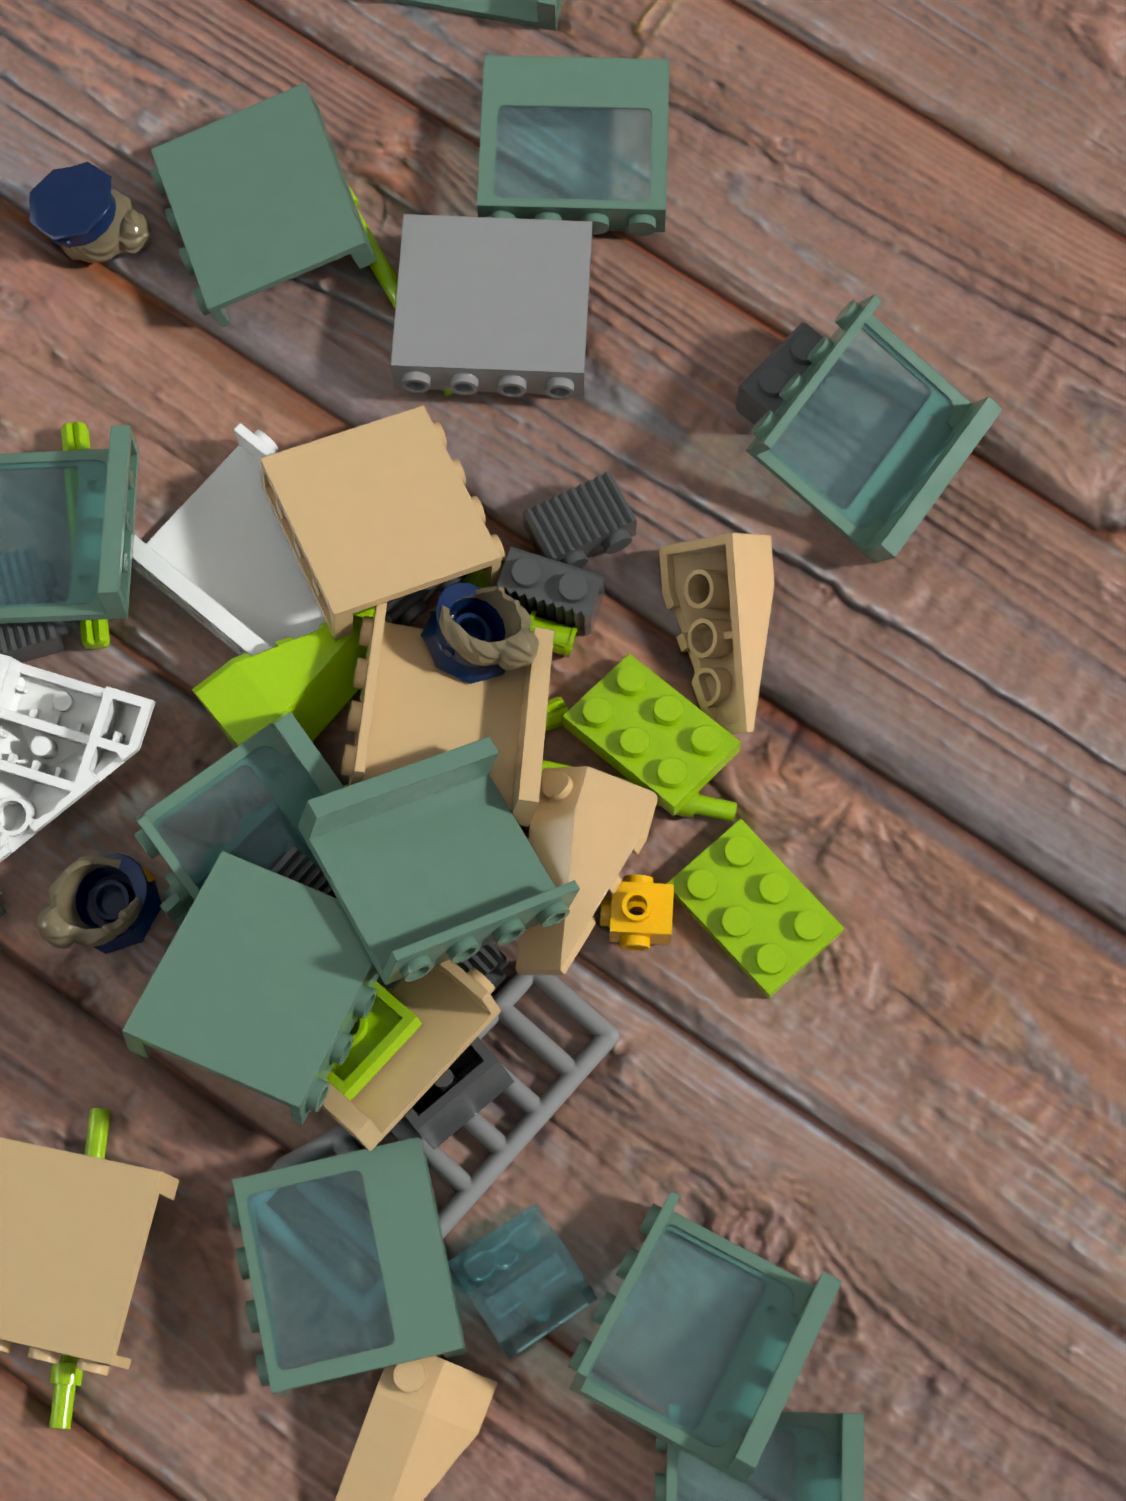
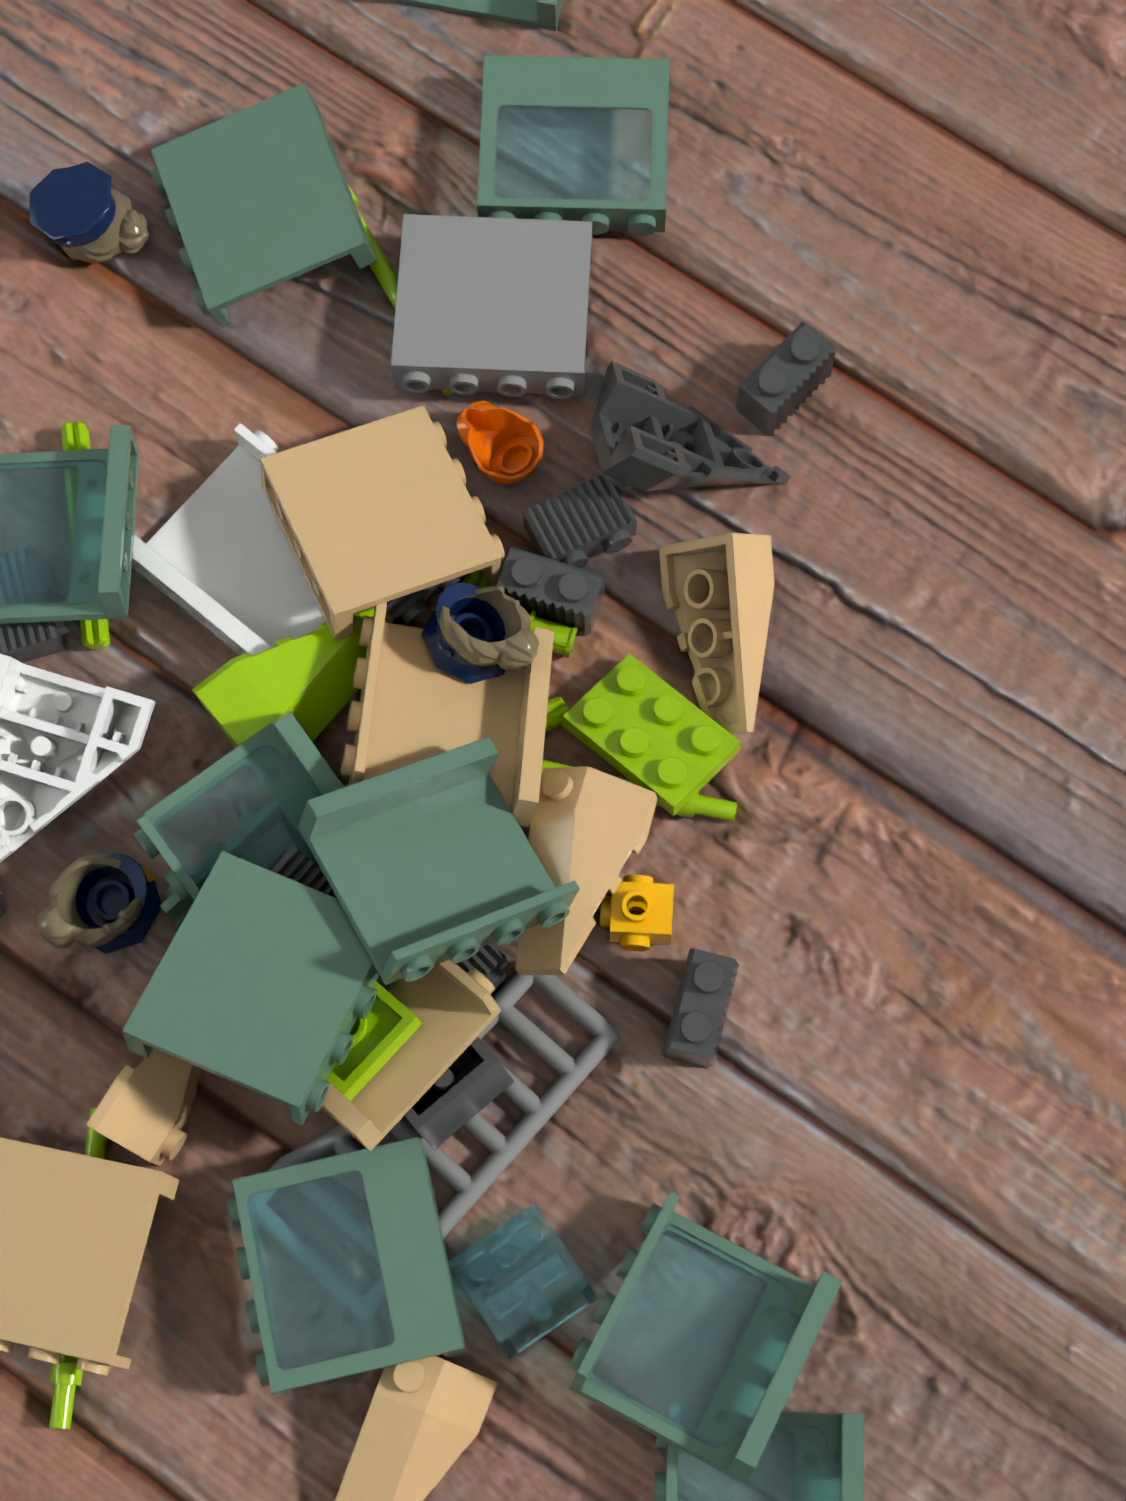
(149, 1107): none -> tan wedge
(500, 442): none -> orange hair
(663, 445): none -> dark grey wedge
(701, 1008): none -> dark grey brick
(755, 908): lime plate -> none
(869, 433): clear light blue panel -> none

